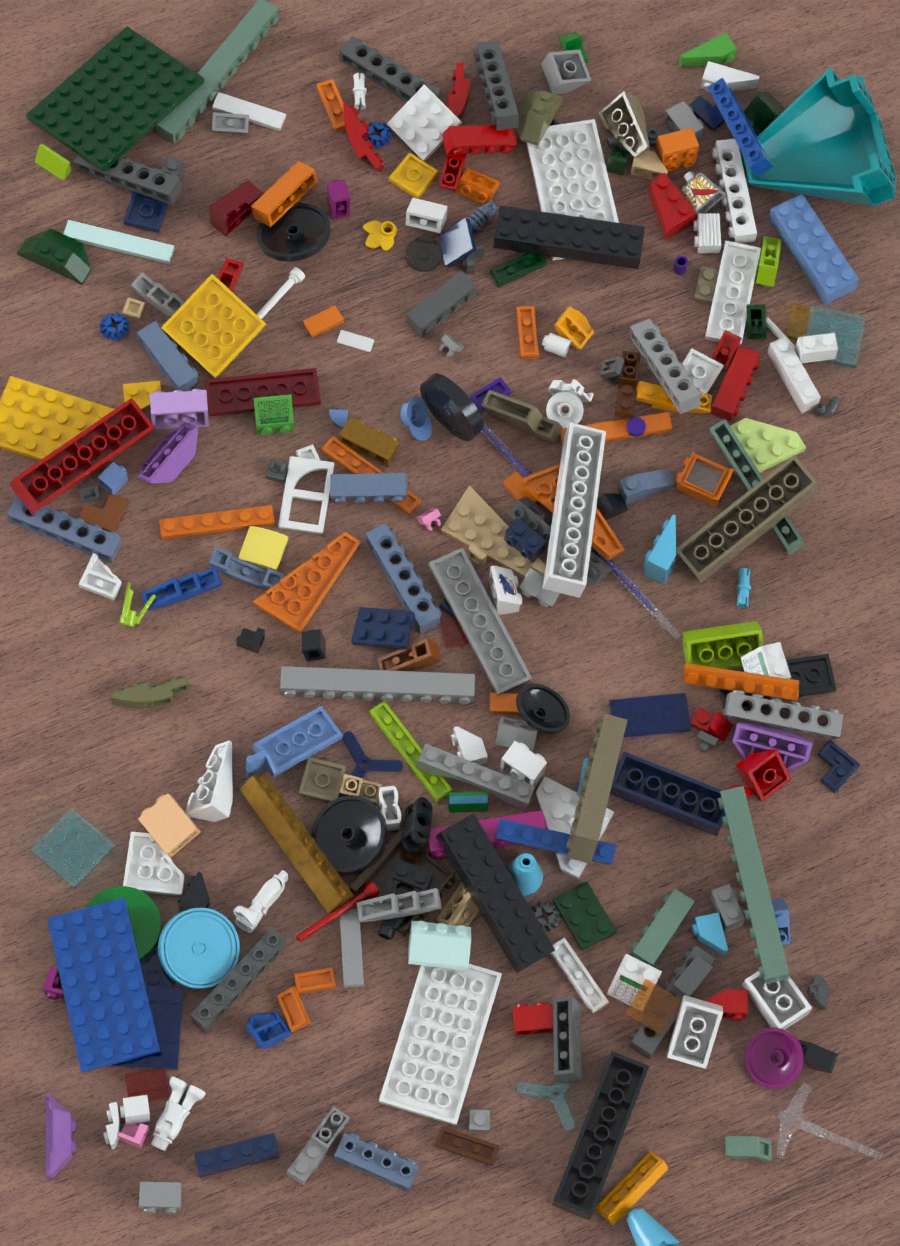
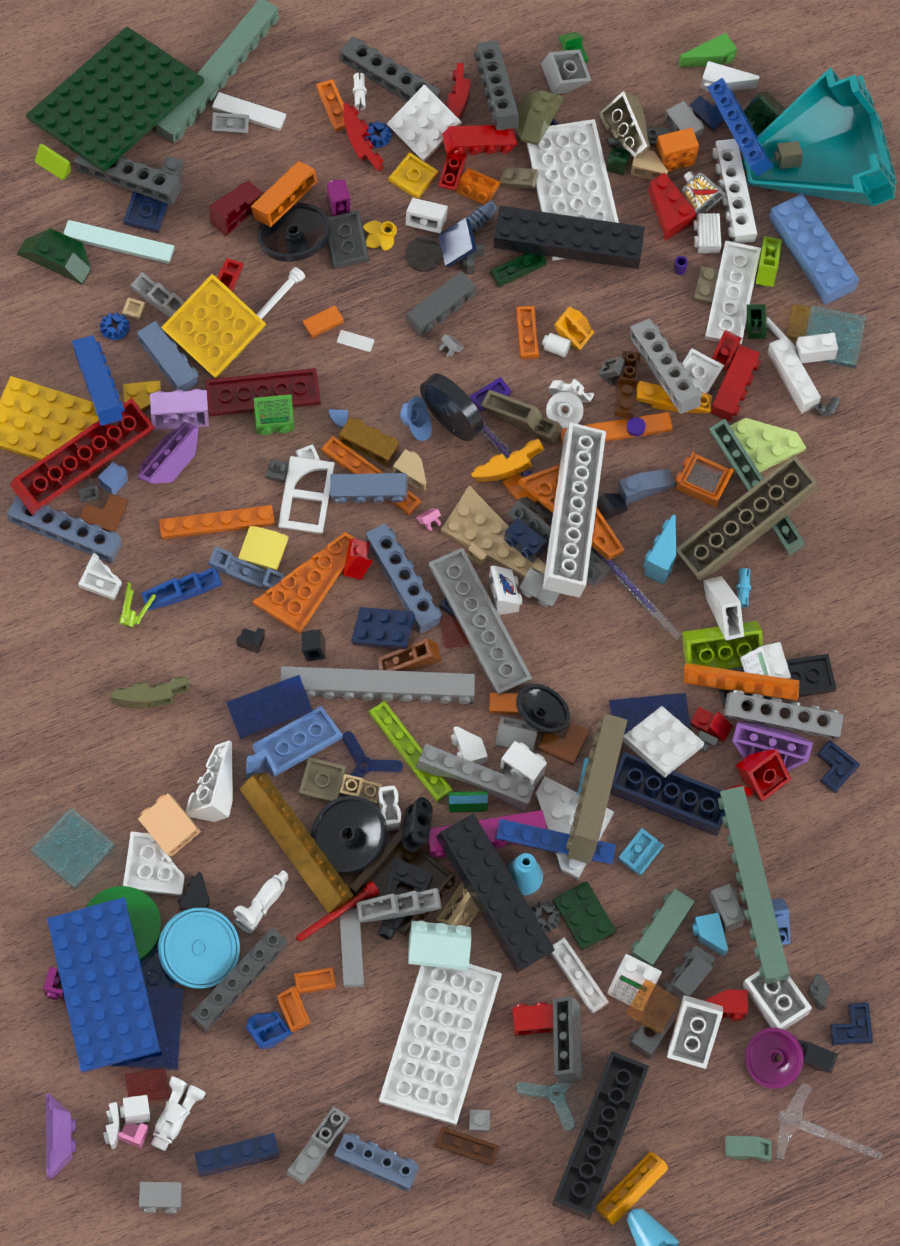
(97, 380): none -> blue brick
(269, 706): none -> clear blue tile
(347, 240): none -> dark grey tile
(356, 560): none -> red slope
(412, 465): none -> tan slope
(503, 468): none -> light orange slope
(519, 177): none -> dark tan plate
(567, 748): none -> dark orange tile
(641, 852): none -> medium azure plate
(663, 741): none -> white plate
(725, 607): none -> white slope
(788, 155): none -> dark tan brick
(857, 1031): none -> dark blue tile

